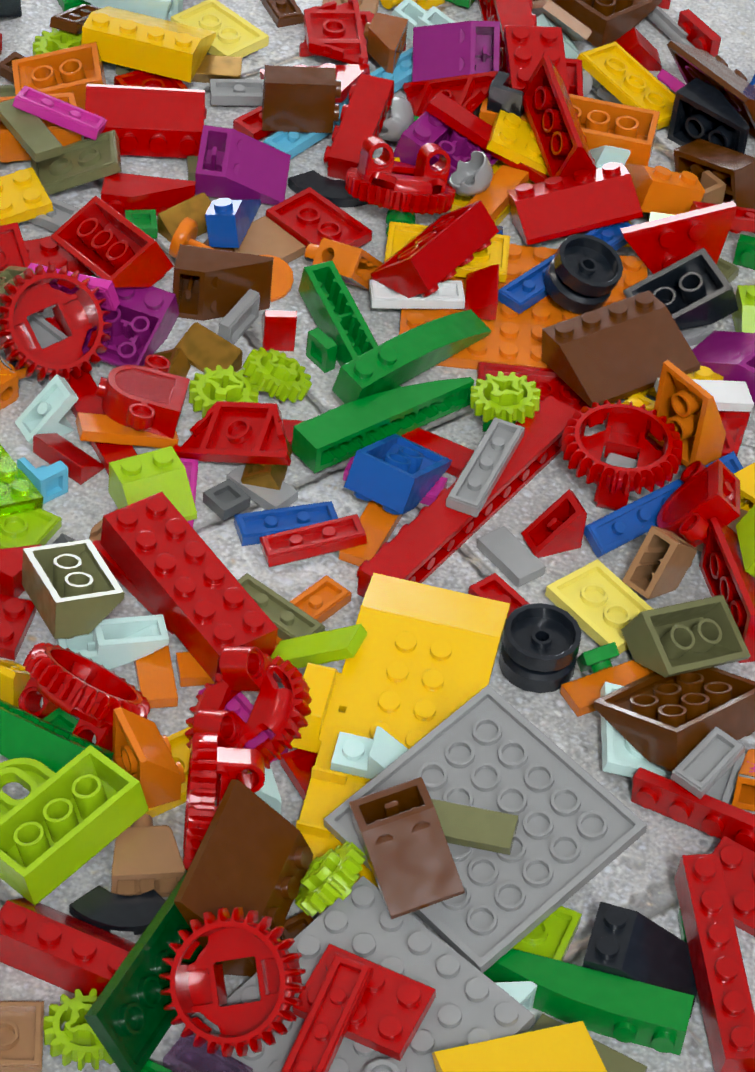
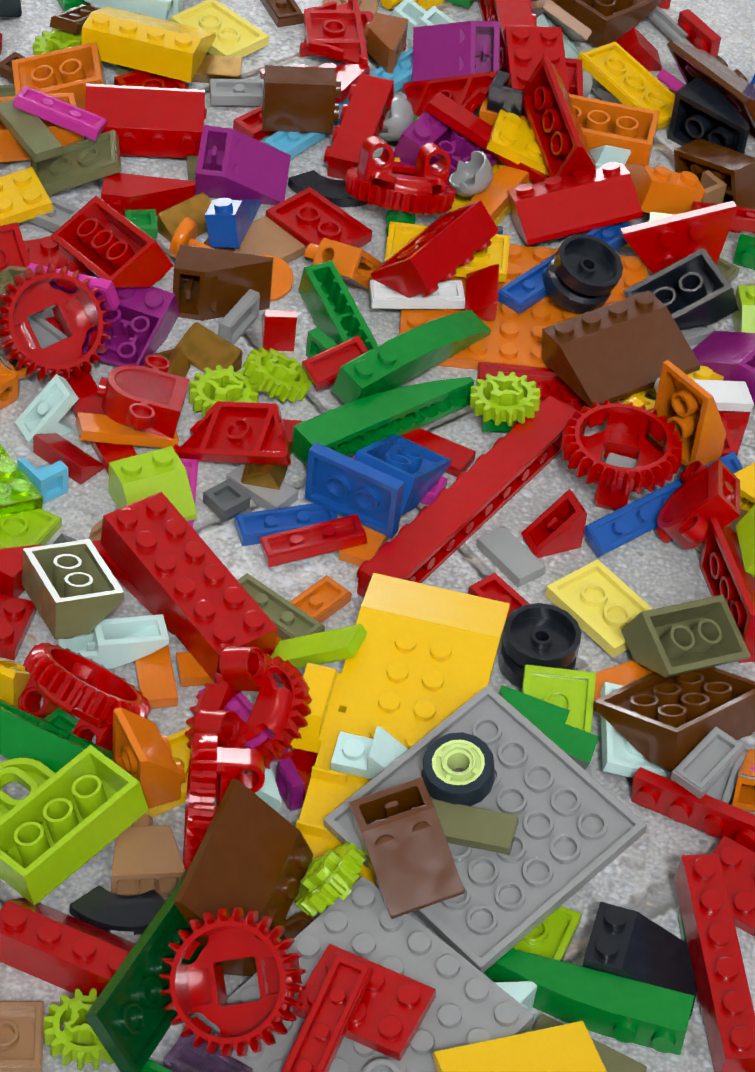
(289, 784): none -> magenta tile
(325, 366): none -> red tile
(354, 489): none -> blue plate
(454, 752): none -> wheel
(485, 467): light grey tile -> none
(551, 721): none -> green slope
(563, 688): none -> lime plate
(598, 658): green plate -> none
(661, 558): medium nougat torso -> none

